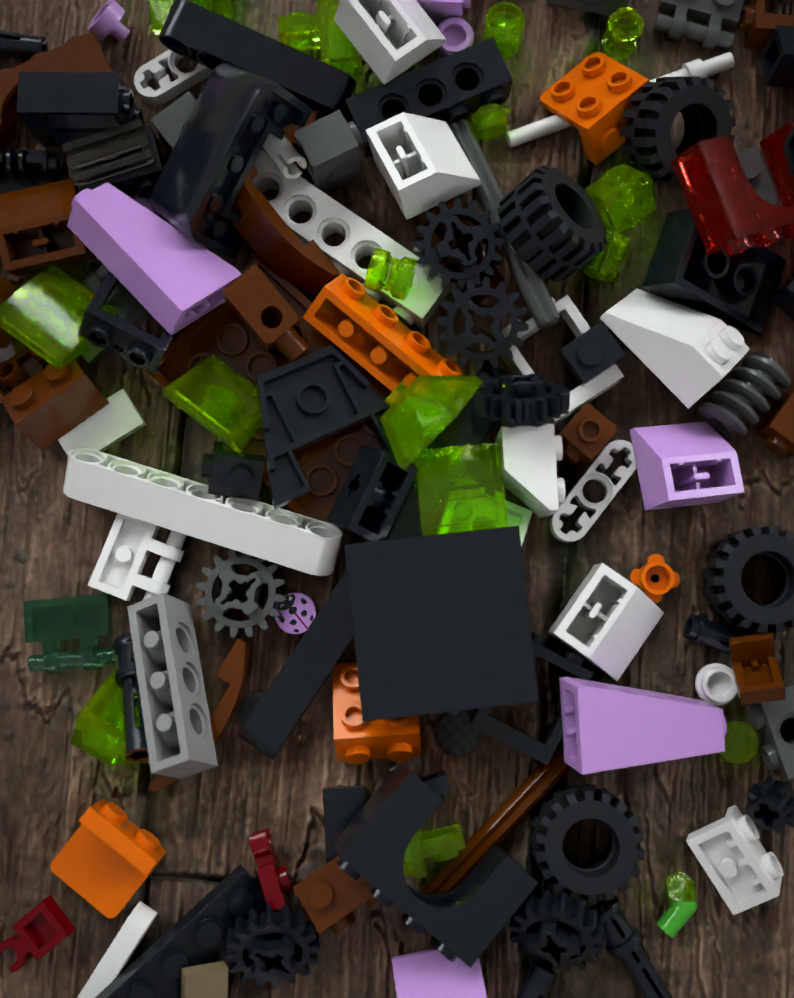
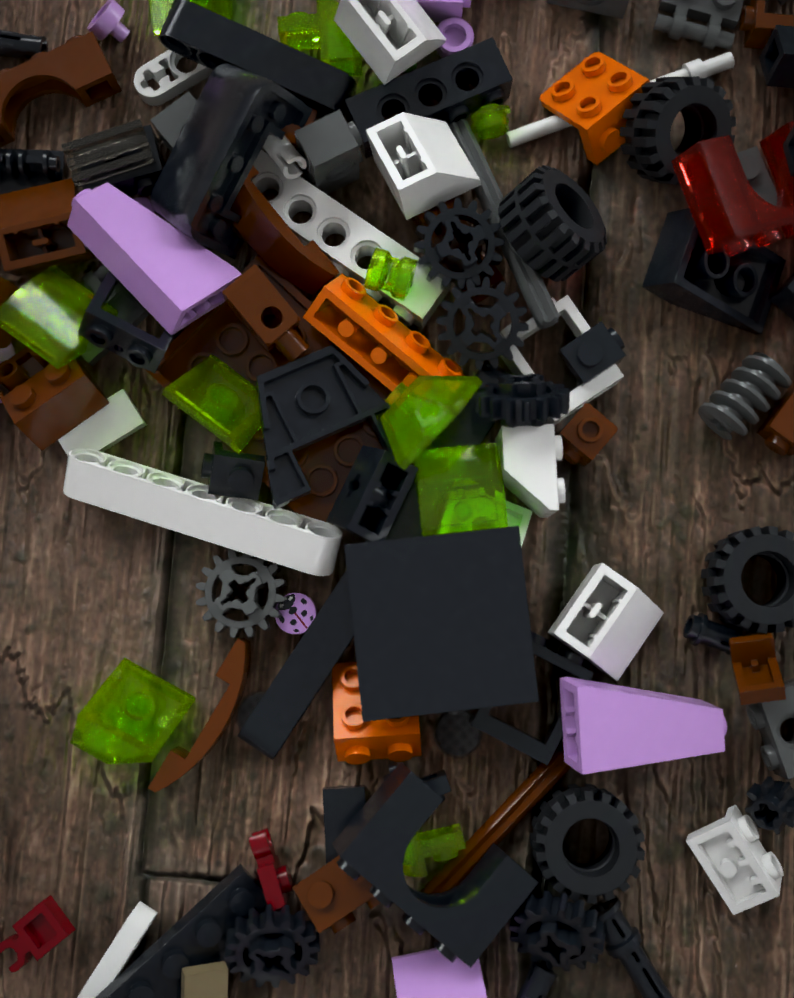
(65, 619): clear green plate -> none
(73, 104): black window -> none
(107, 858): orange bracket -> none
(125, 556): white plate -> none
(127, 680): black pin -> none
(171, 687): light grey brick -> none
(508, 21): clear neon green wheel -> none
(605, 265): clear neon green bush -> none
(613, 35): clear neon green bush -> none
(621, 474): white beam -> none
(622, 197): clear neon green brick -> none
(666, 577): orange plate -> none
(676, 342): white slope -> none
(681, 903): arm -> none
(685, 465): lavender slope -> none
(715, 684): white plate -> none
(740, 743): clear neon green tile -> none

